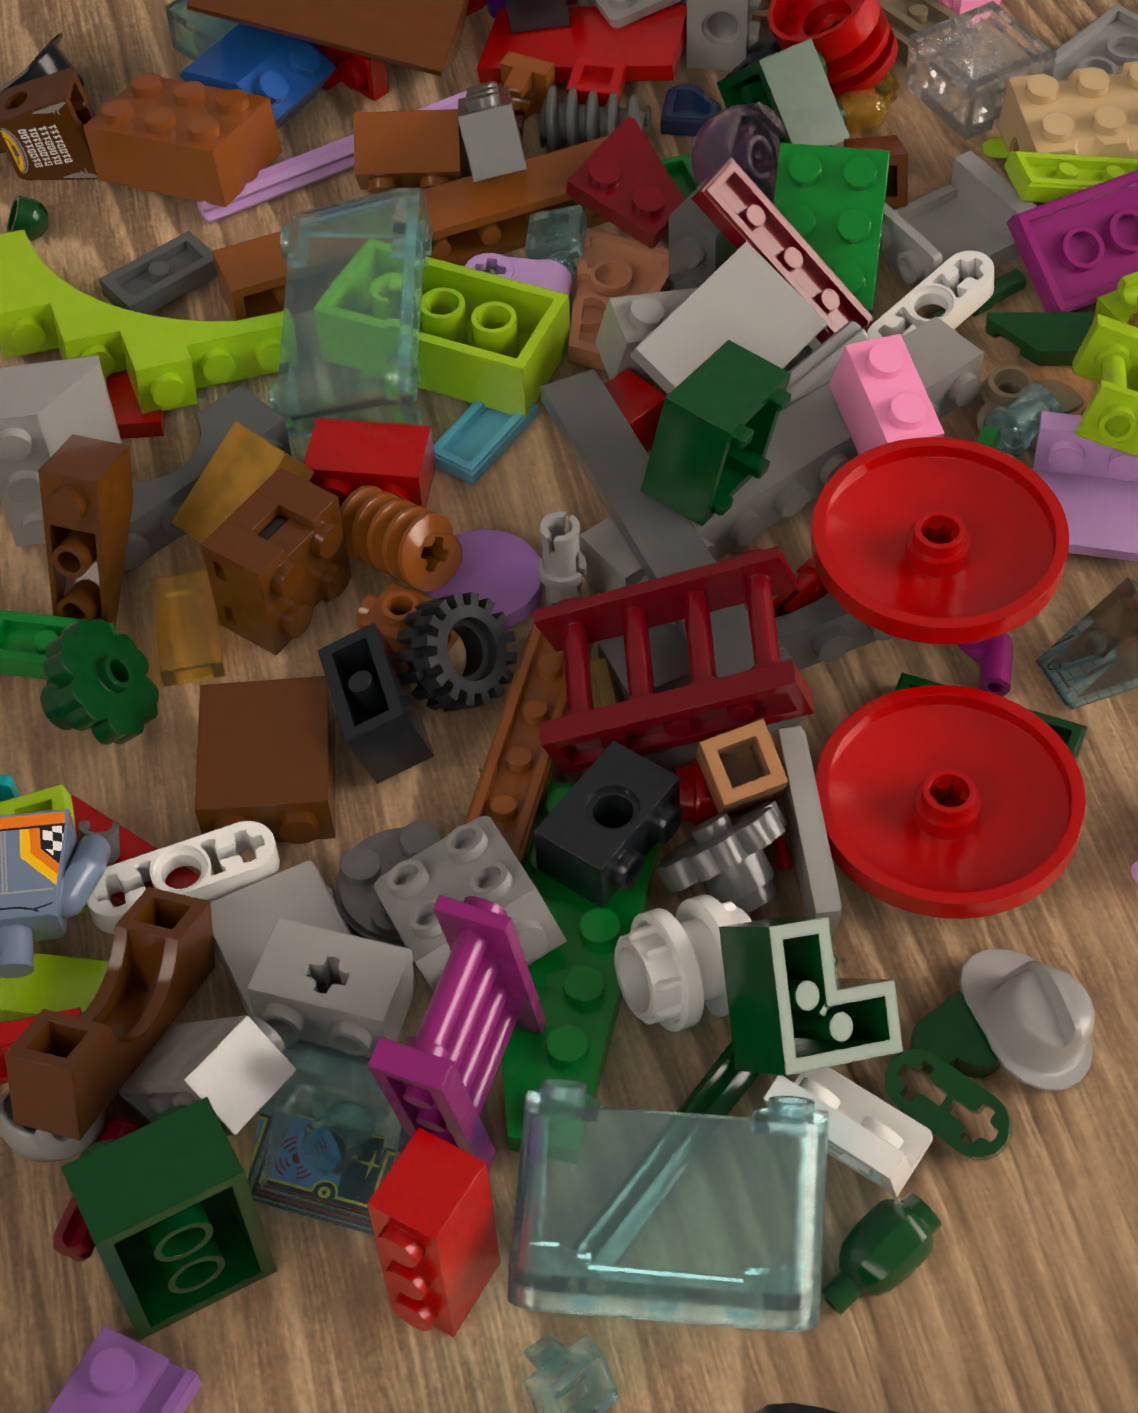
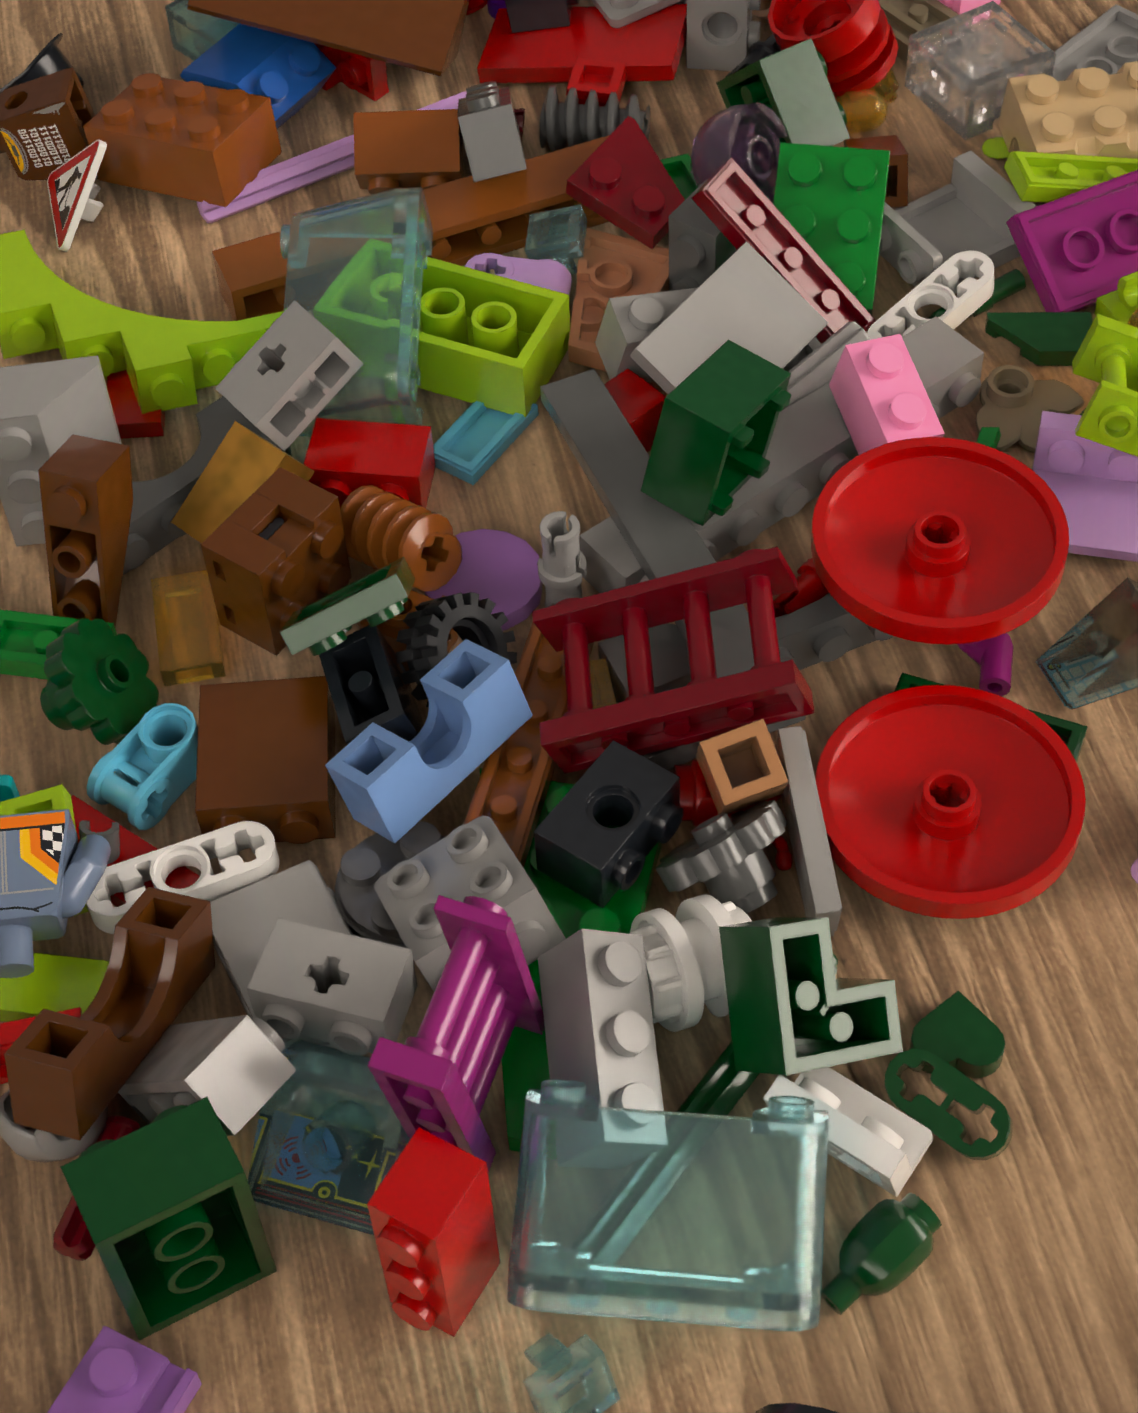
(28, 215): dark green hinge -> none
(74, 191): none -> piece
(150, 765): none -> medium azure piece
(160, 275): dark grey plate -> none
(289, 375): none -> light grey brick
(327, 620): none -> plate
(470, 714): none -> medium blue arch
(527, 81): dark orange tile -> none
(601, 1018): none -> light grey brick
(686, 110): dark blue tile -> none
(1022, 418): clear light blue bush -> none
(1031, 1017): light grey piece -> none

